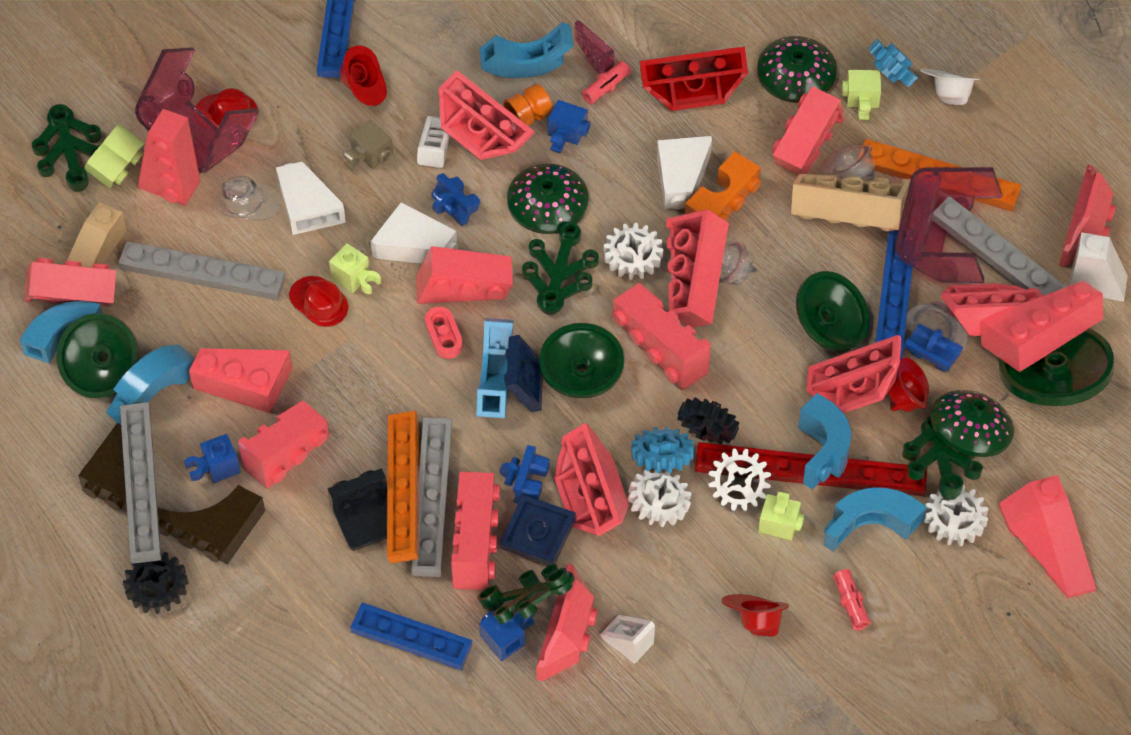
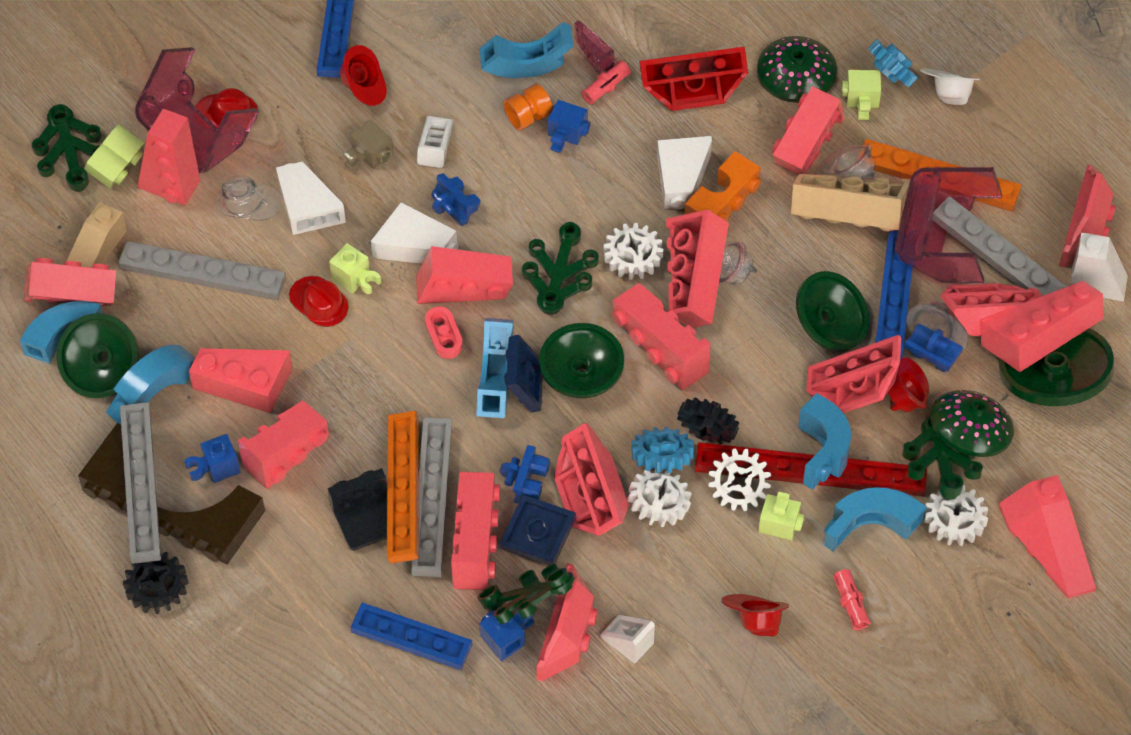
(479, 120): coral wedge -> none
(547, 209): dark green dish -> none

